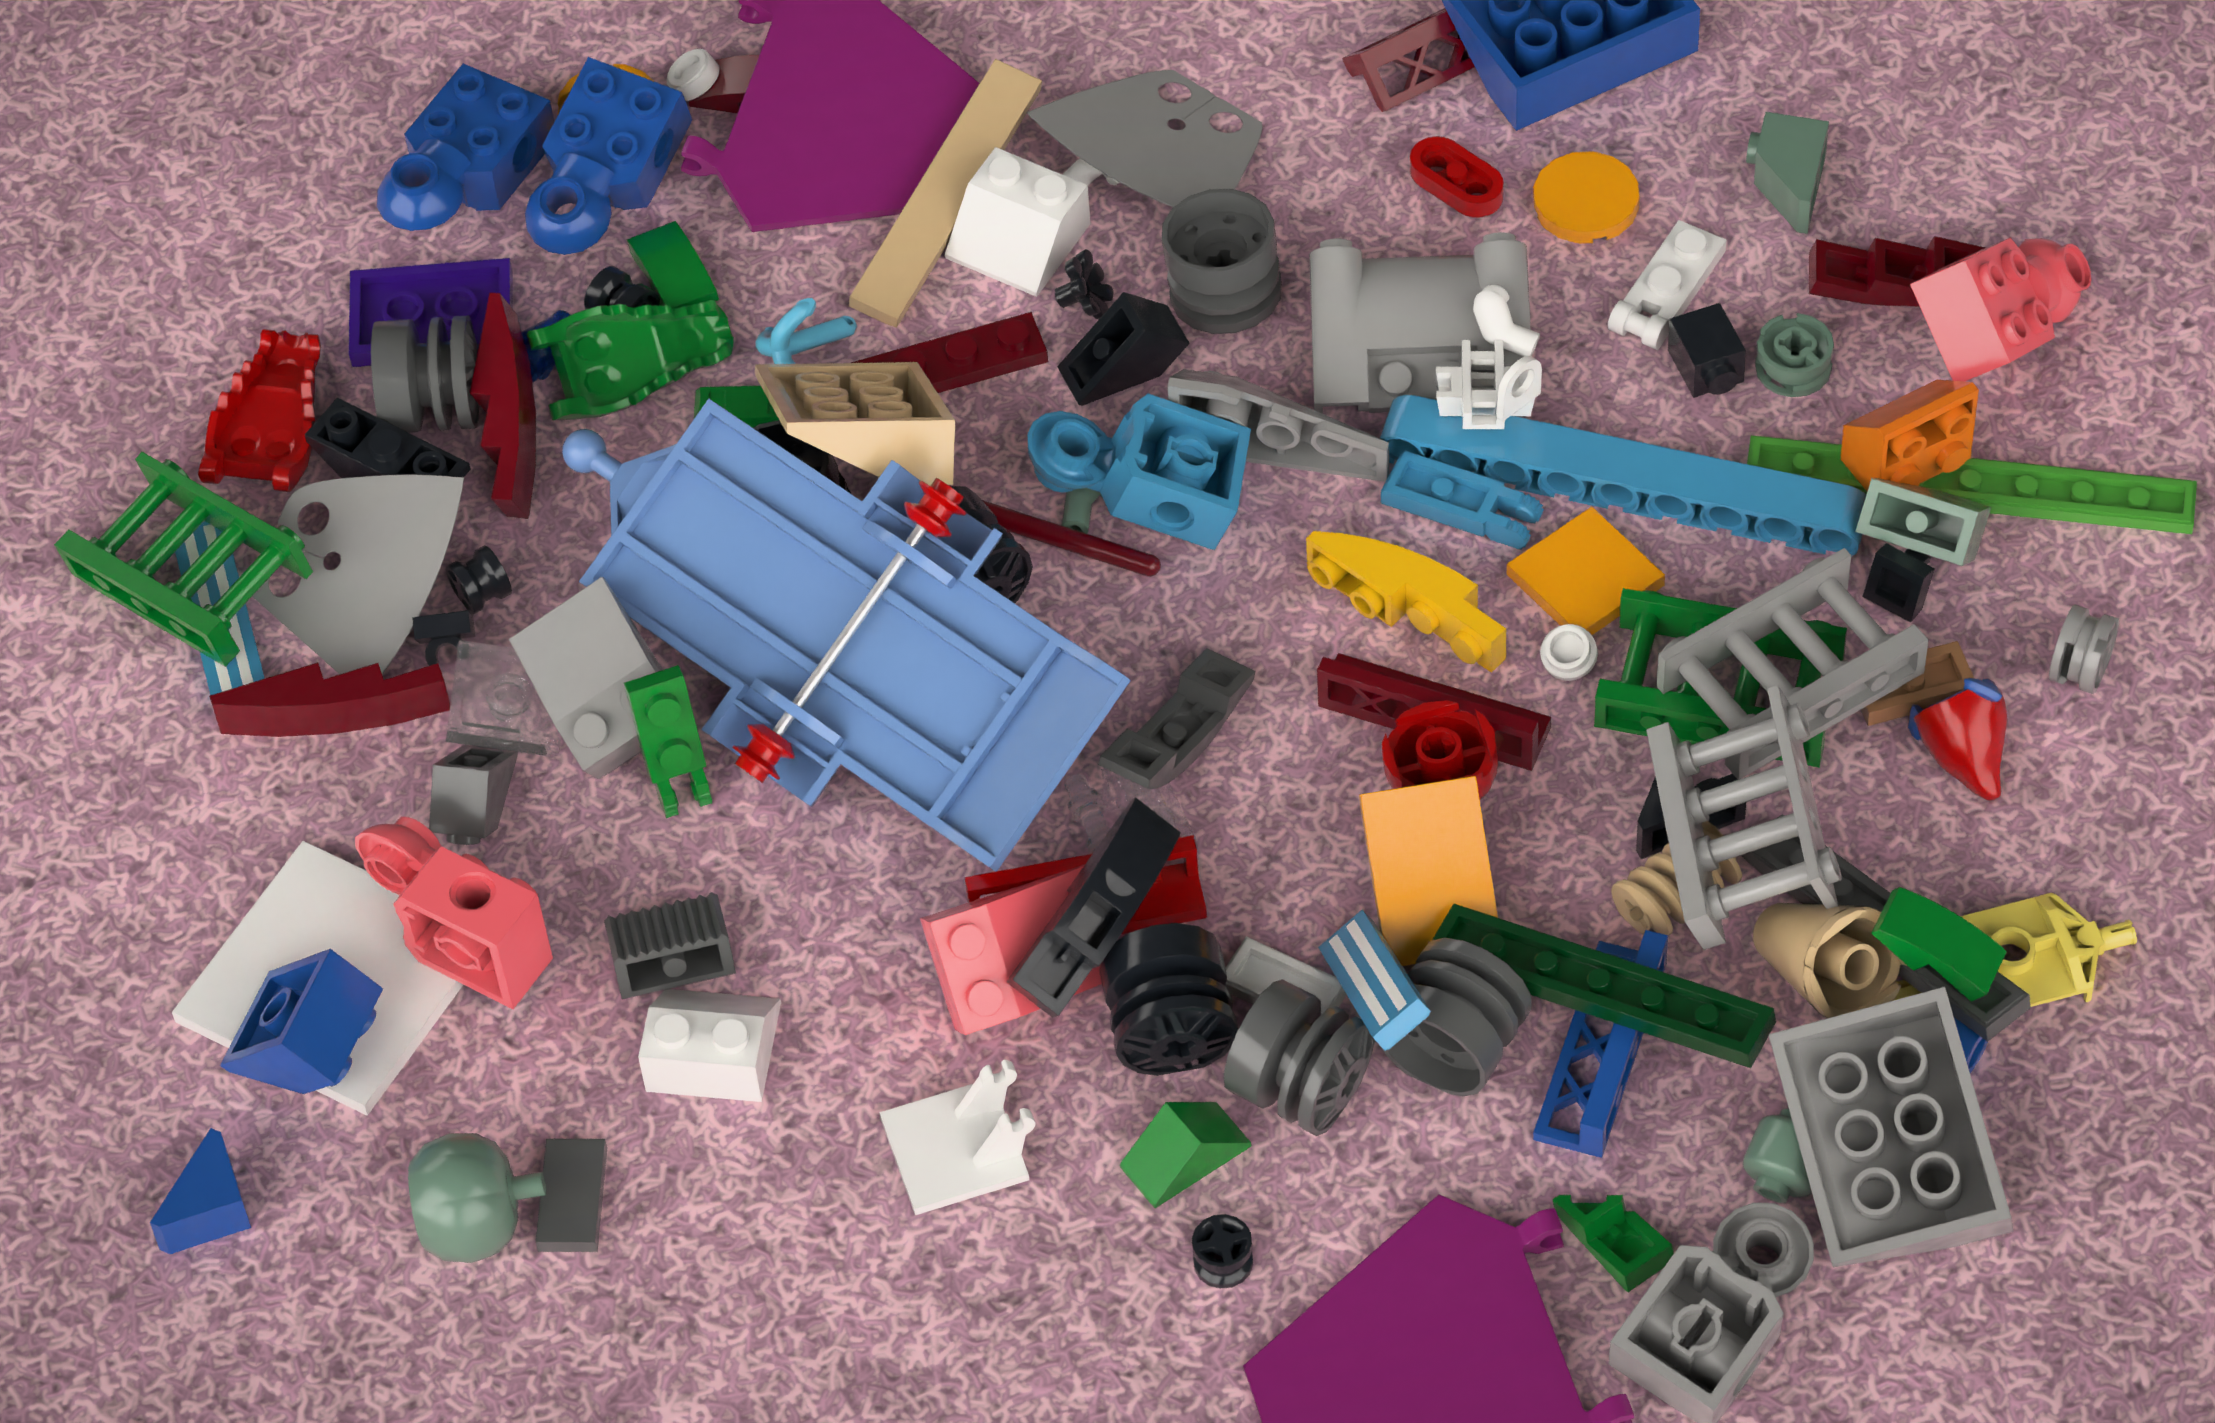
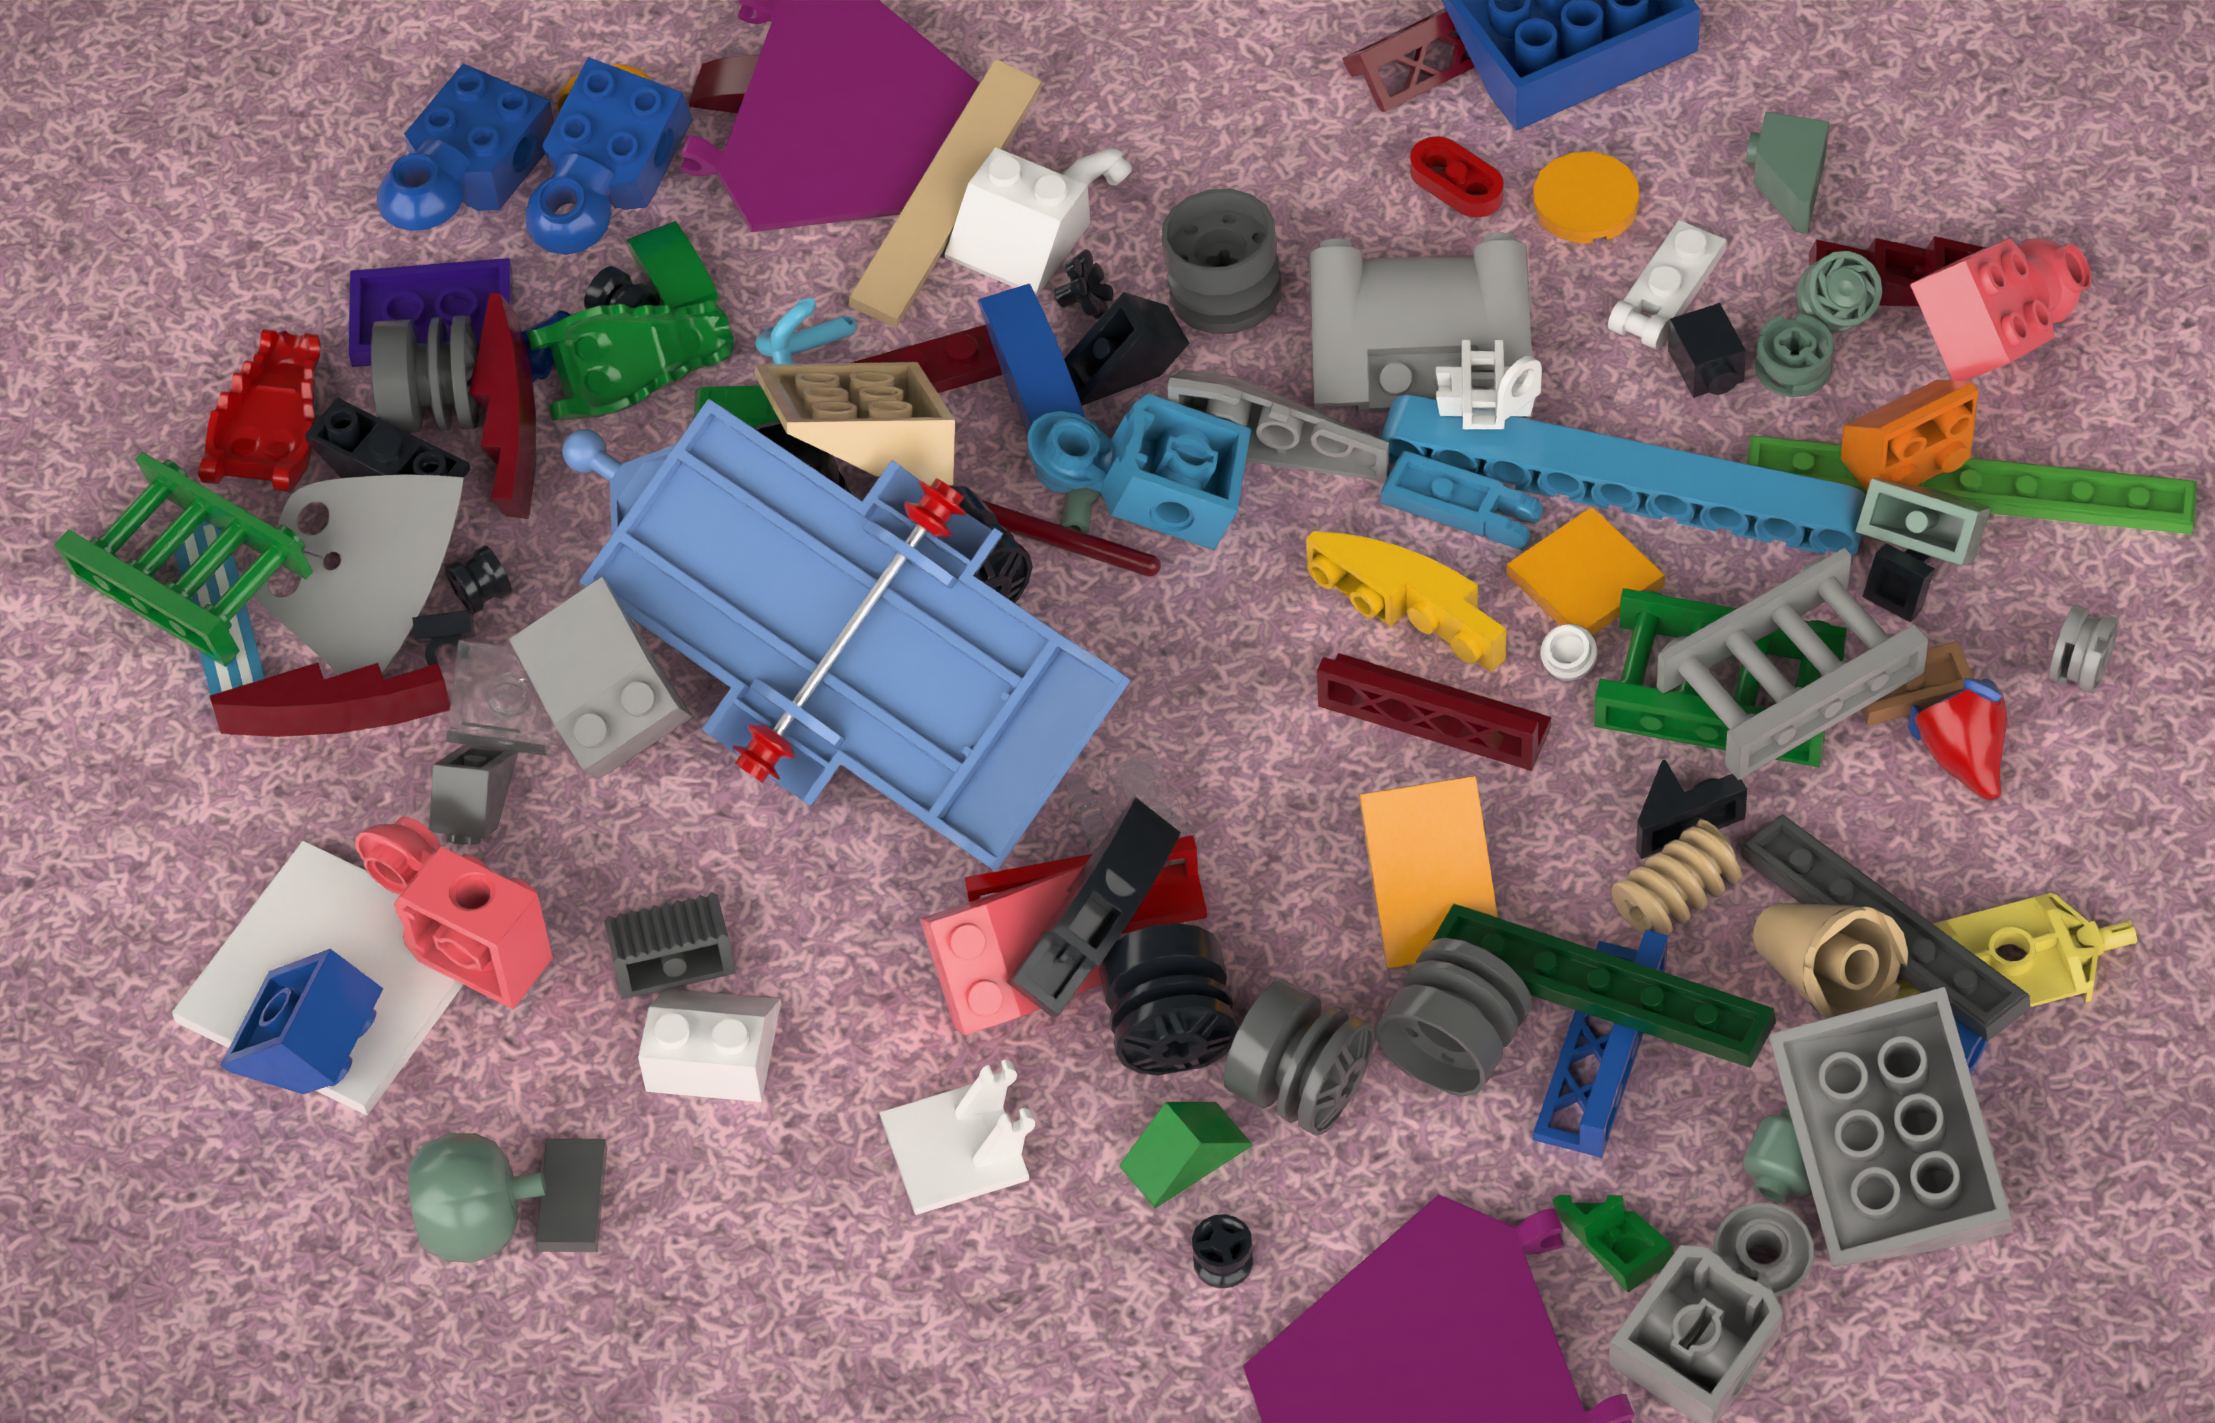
(202, 1202): blue slope -> none
(668, 735): green hinge -> none
(693, 73): white tile -> none
(1028, 355): none -> blue slope
(1127, 136): light grey piece -> none
(1183, 725): dark grey slope -> none
(1258, 966): white tile -> none
(1374, 980): dark azure tile -> none
(1440, 745): red cylinder -> none
(1497, 324): white arm -> none
(1687, 808): light grey fence -> none
(1839, 290): none -> sand green wheel
(1930, 934): green slope -> none

